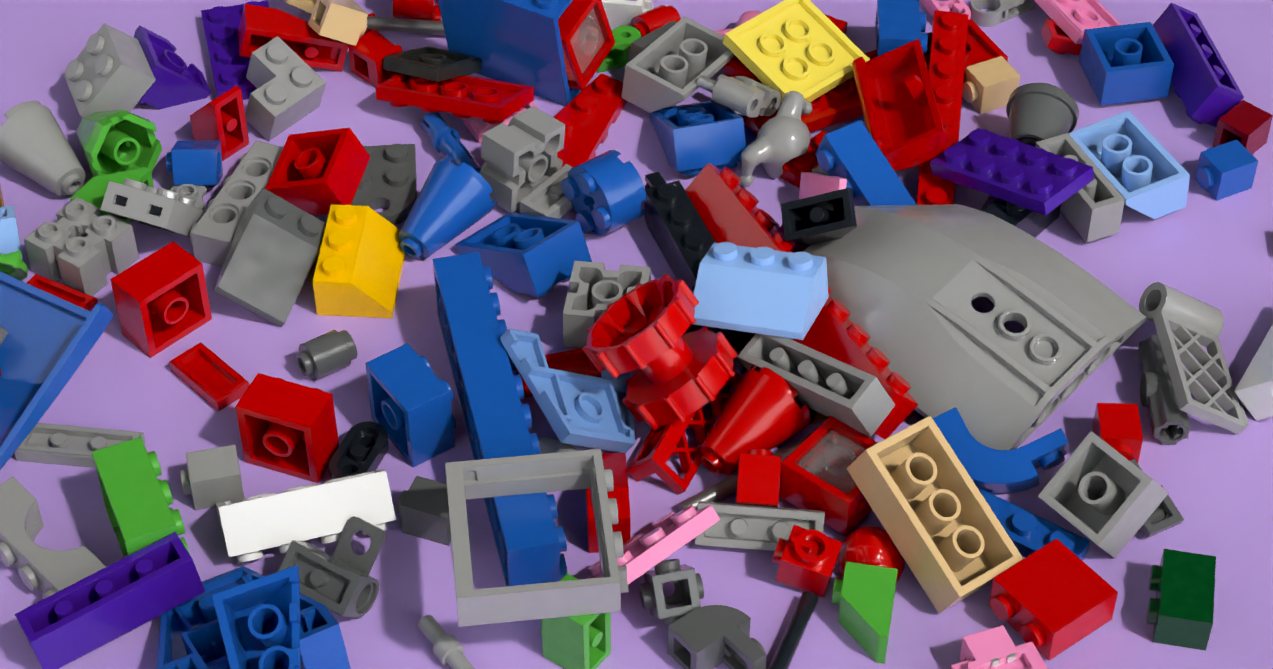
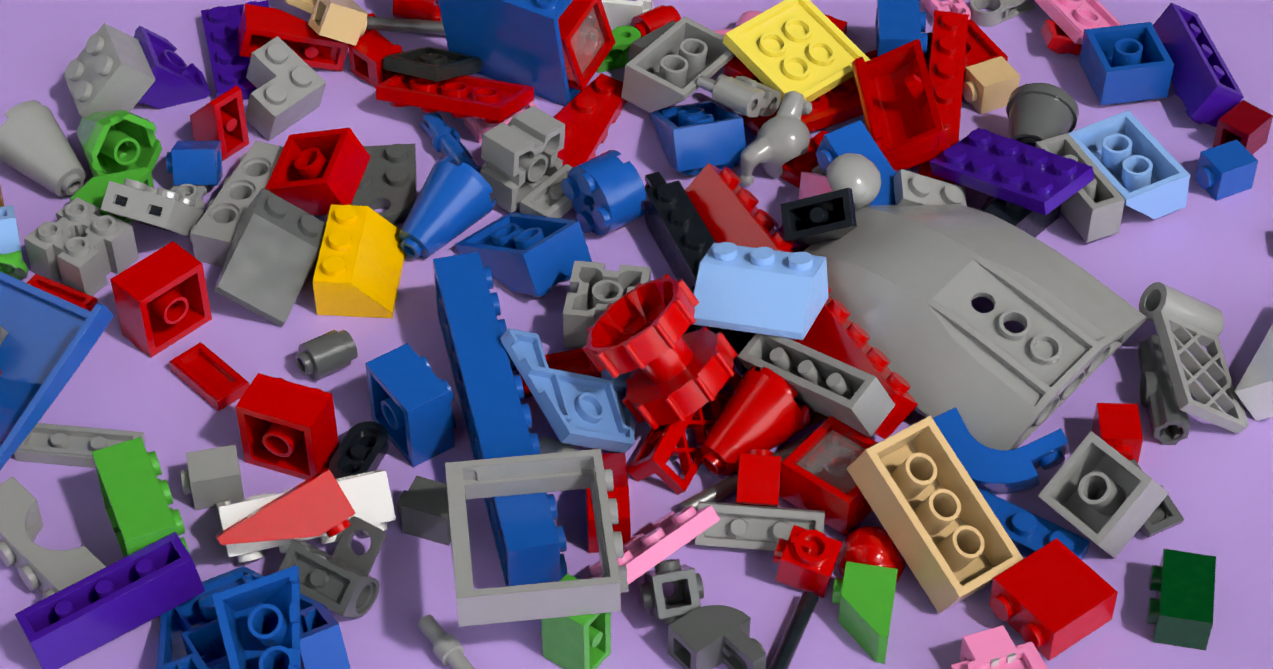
(299, 513): none -> slope
(857, 173): none -> light grey hair
(923, 190): none -> light grey plate

